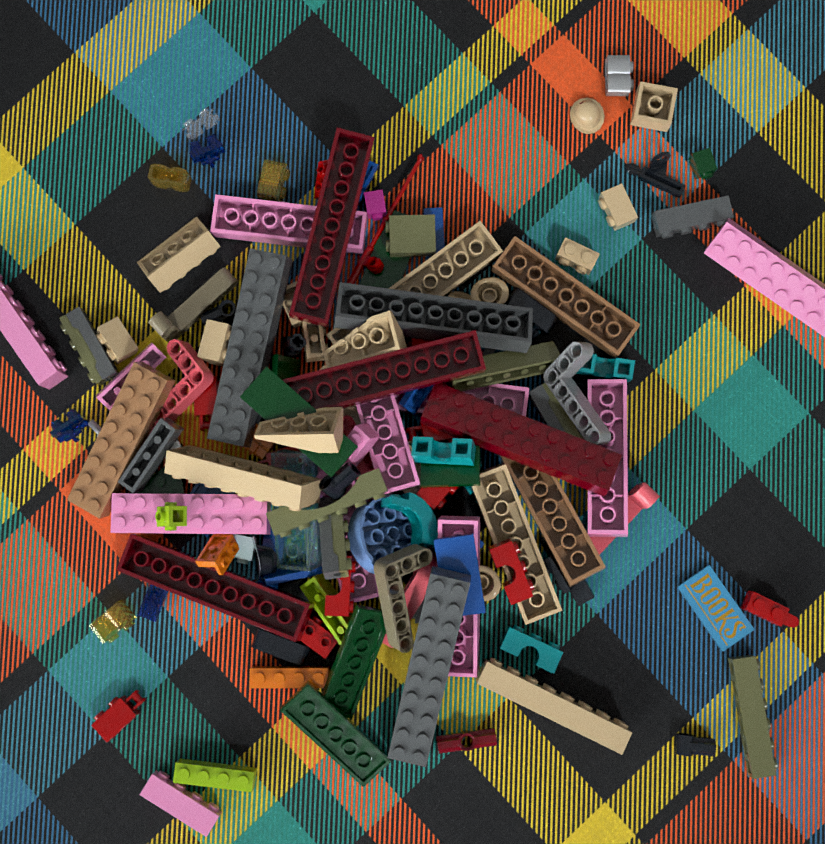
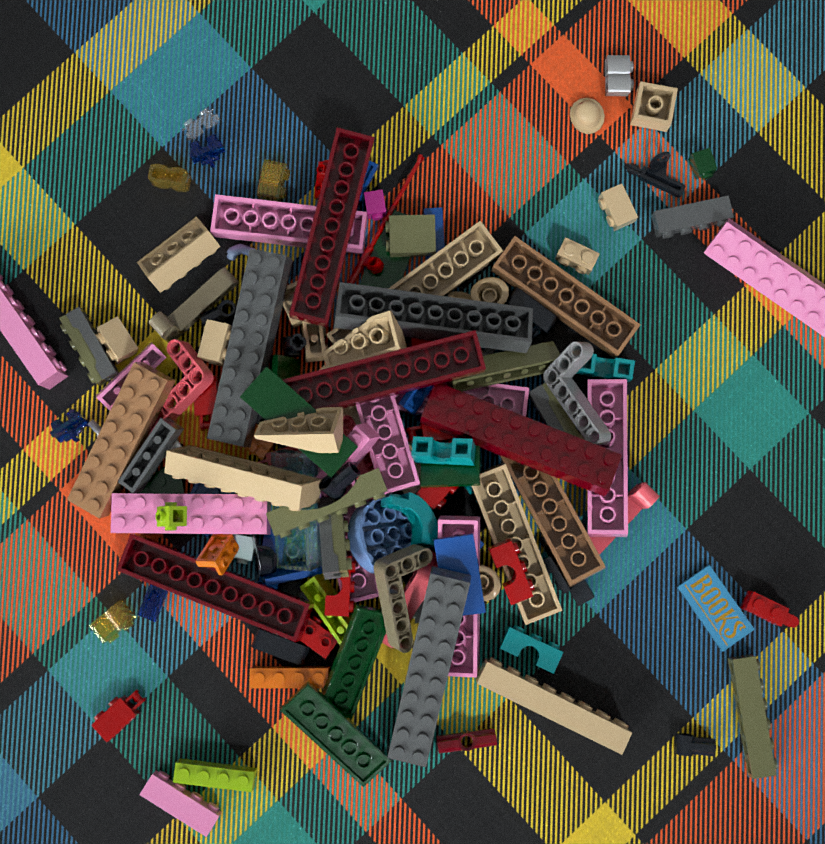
(237, 250): none -> sand blue arm

